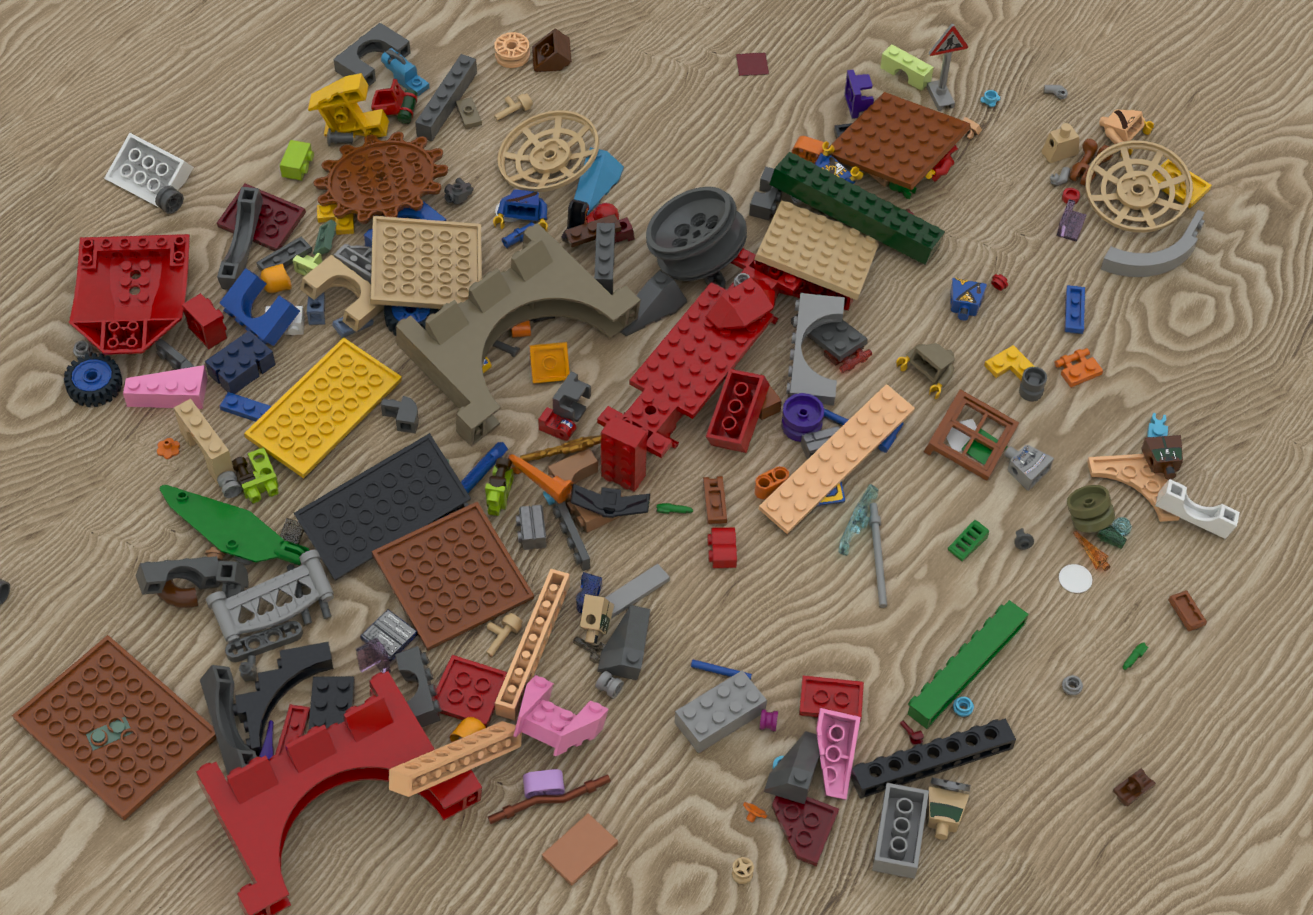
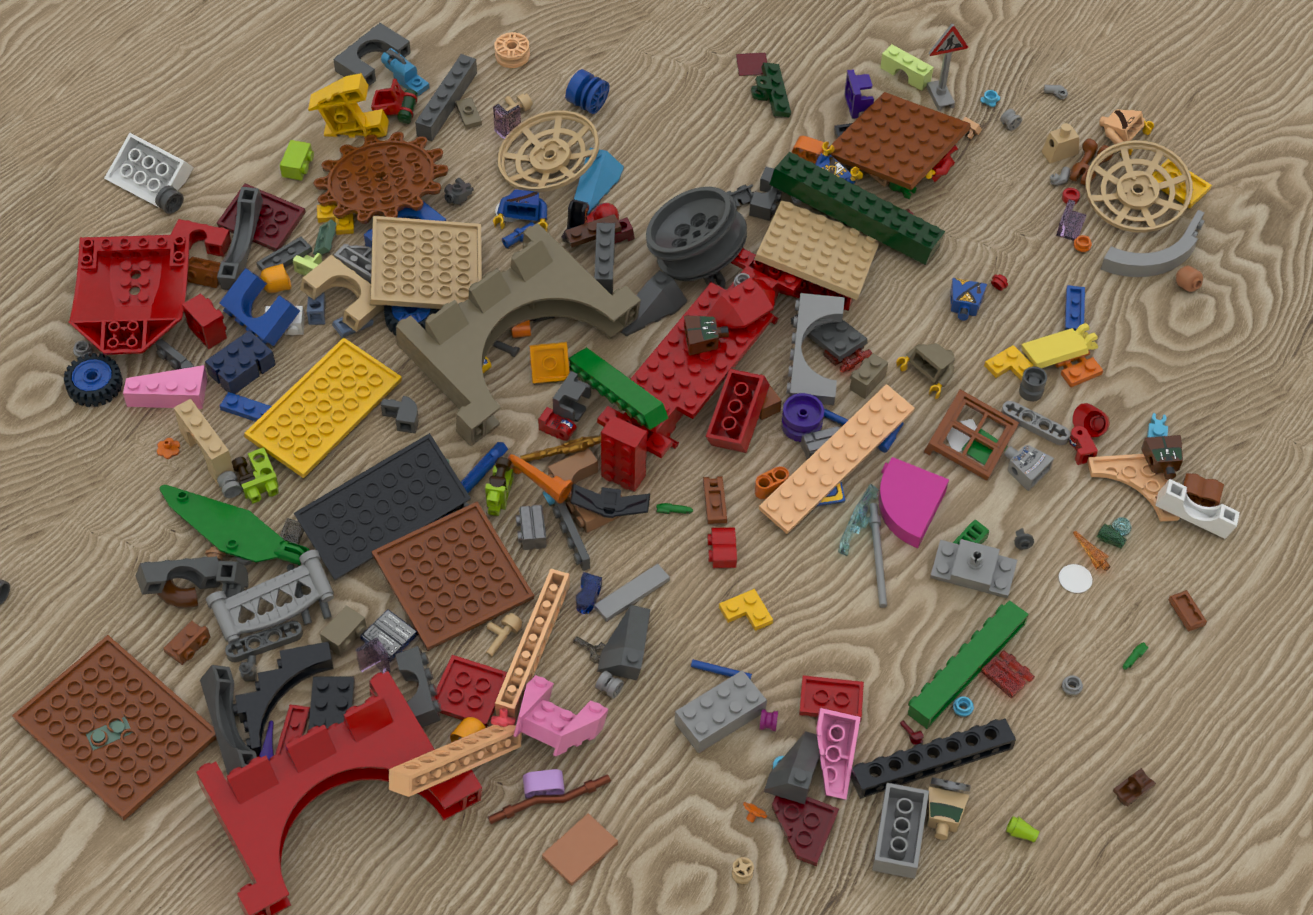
(187, 642): none -> dark orange bracket
(203, 272): none -> dark orange bracket
(216, 239): none -> red arch
(338, 137): dark grey pin -> none
(343, 630): none -> dark tan brick
(503, 719): none -> coral plant
(505, 120): none -> panel
(552, 52): reddish brown slope -> none
(587, 91): none -> blue wheel
(595, 617): tan torso -> none
(618, 388): none -> green brick
(703, 333): none -> reddish brown torso
(743, 194): none -> dark grey hinge
(748, 605): none -> yellow plate
(772, 88): none -> dark green plate
(868, 375): none -> dark tan brick
(909, 499): none -> dark pink brick
(974, 567): none -> light grey brick
(1004, 677): none -> clear red plate
(1011, 119): none -> light grey wheel
(1021, 829): none -> lime cone
(1037, 420): none -> light grey beam
(1060, 346): none -> light yellow tile
(1082, 243): none -> orange plate
(1083, 444): none -> red leg
(1091, 508): olive wheel -> none
(1092, 419): none -> red cap
(1189, 278): none -> nougat head
(1203, 491): none -> dark orange brick

